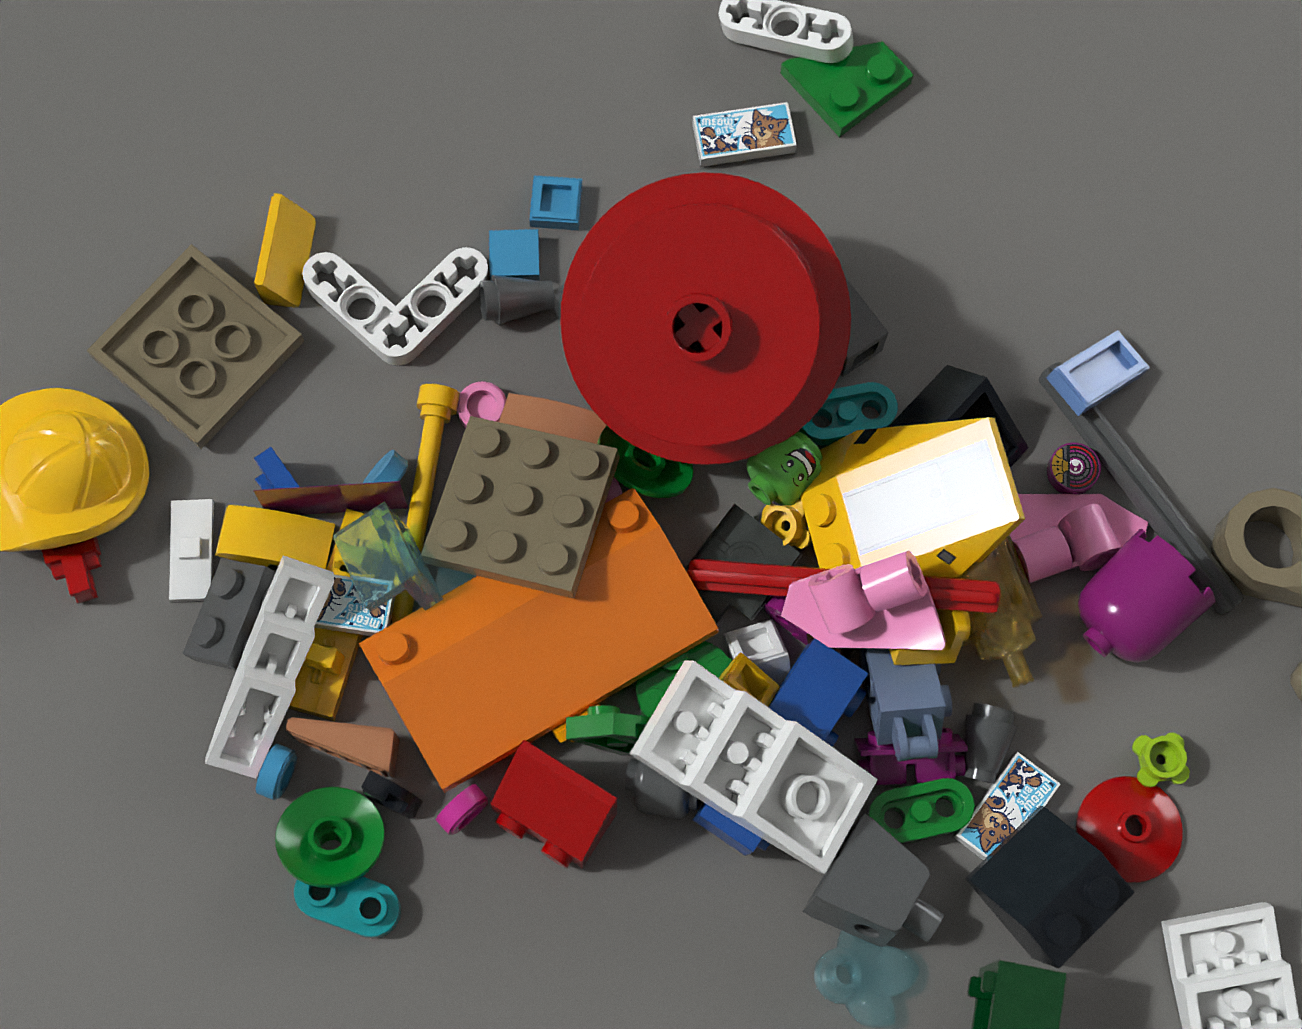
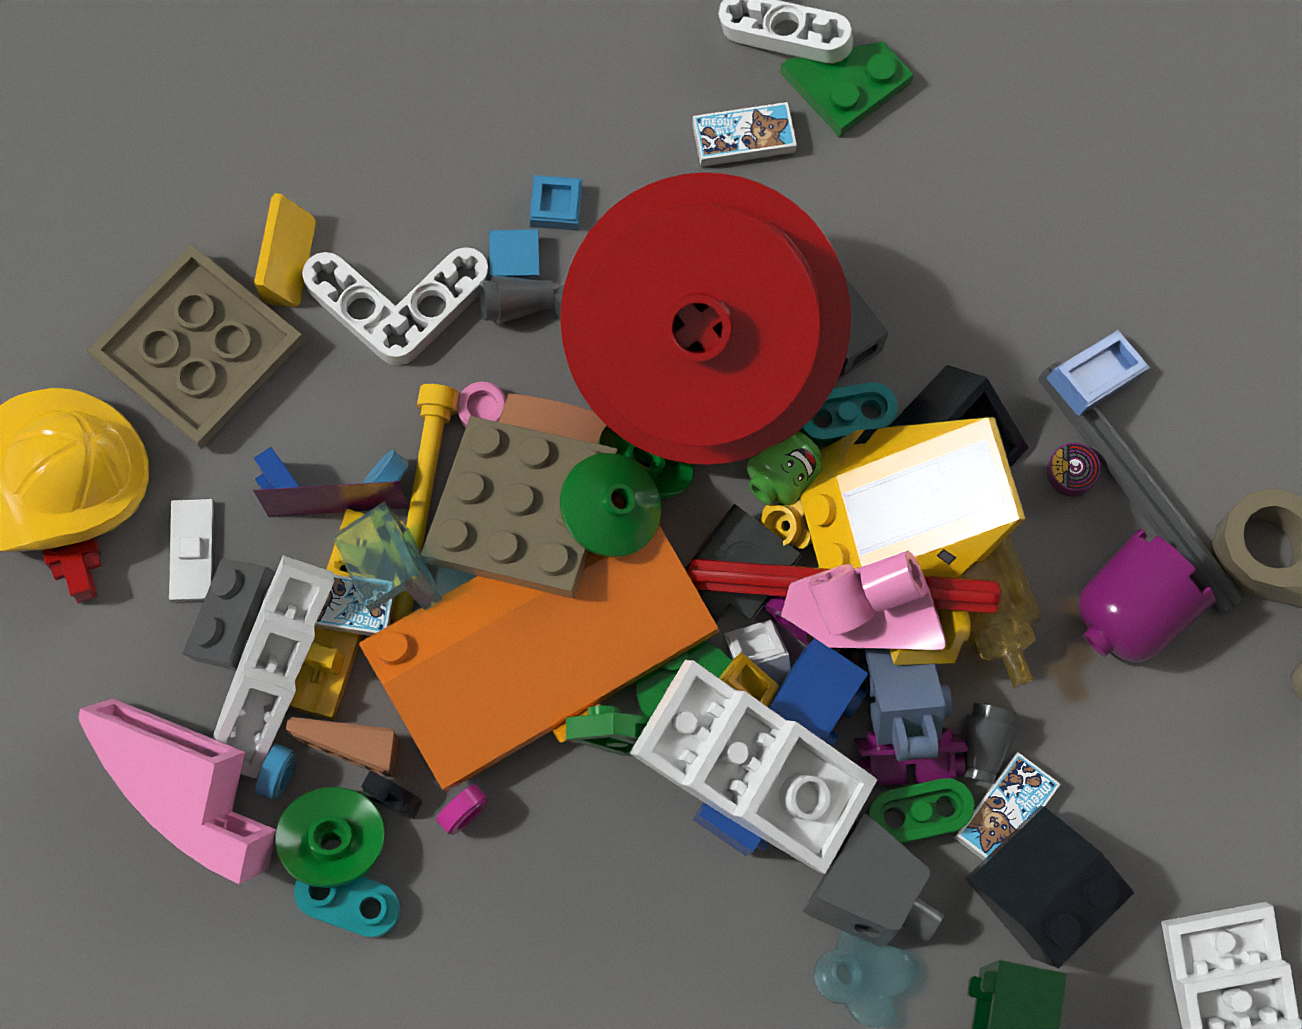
(180, 786): none -> bright pink slope
(266, 535): yellow slope -> none
(553, 806): red slope -> none
(592, 515): none -> green dish
(657, 794): dark grey head -> none
(1070, 532): bright pink panel -> none
(1103, 821): red dish -> none
(1172, 749): lime plate -> none

